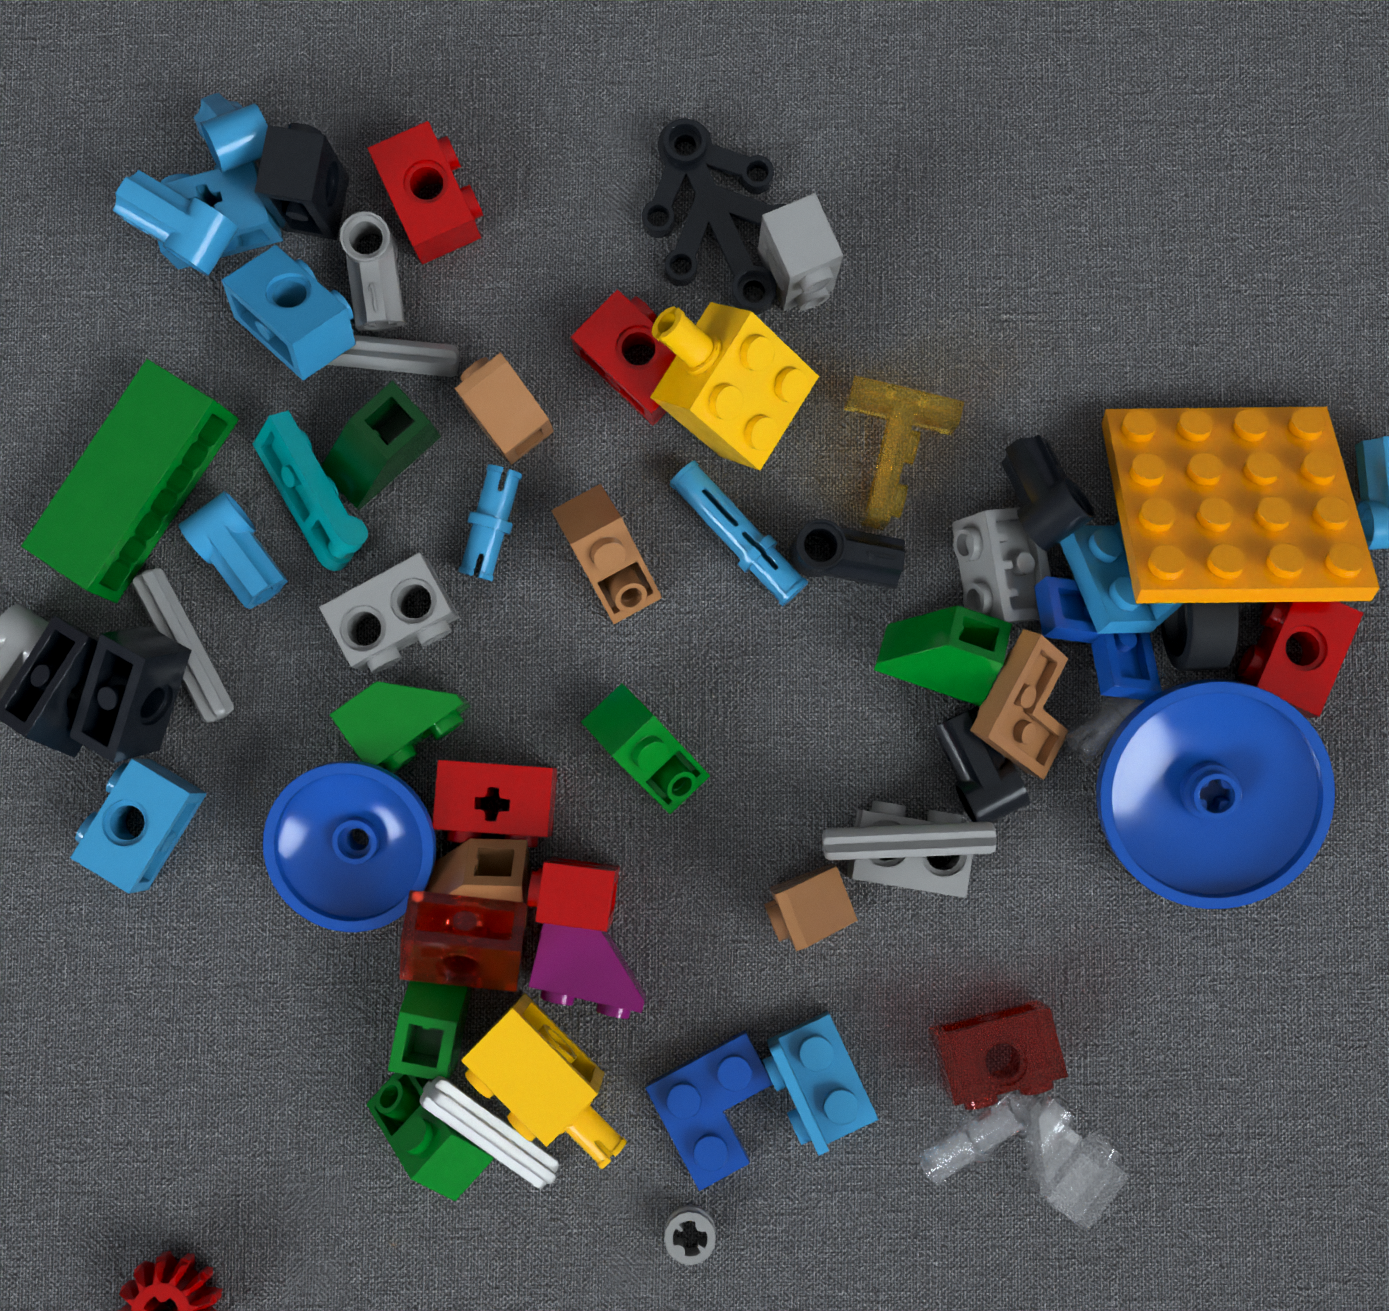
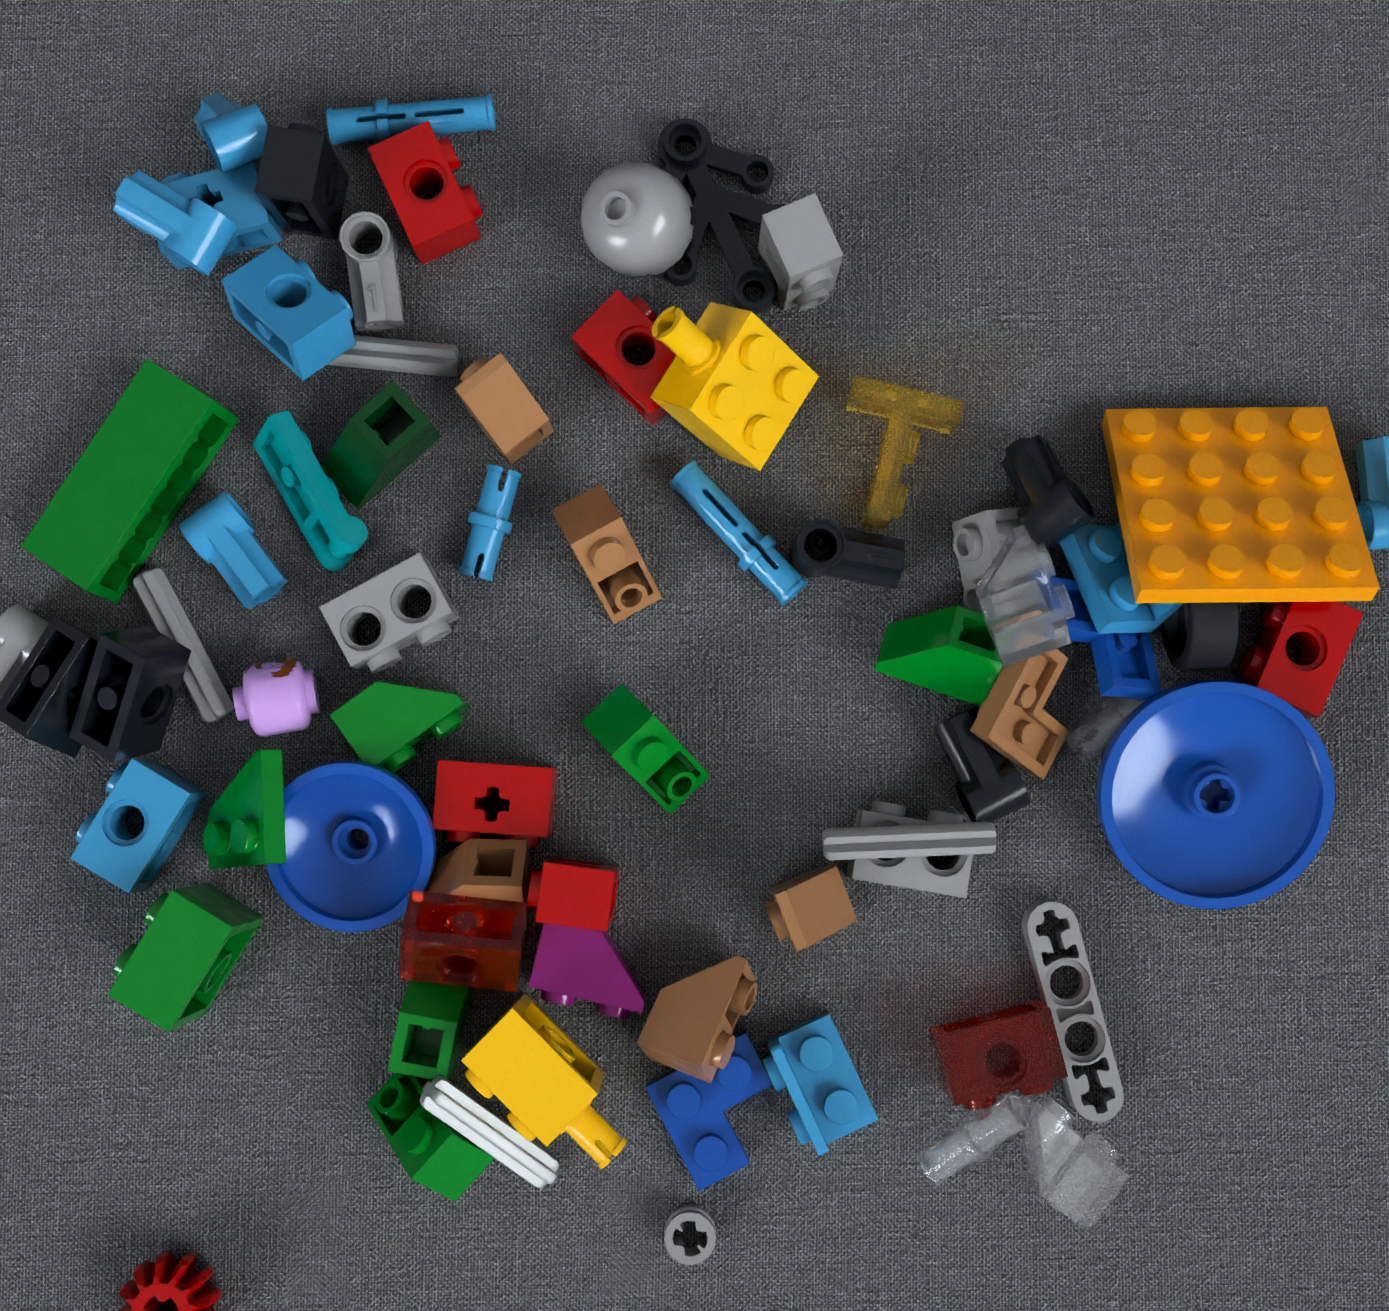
(183, 955): none -> green brick
(249, 816): none -> green wing
(277, 697): none -> lavender head
(388, 119): none -> dark azure pin
(636, 219): none -> light grey cylinder
(696, 1019): none -> medium nougat slope
(1020, 602): none -> clear slope
(1079, 1007): none -> light grey beam

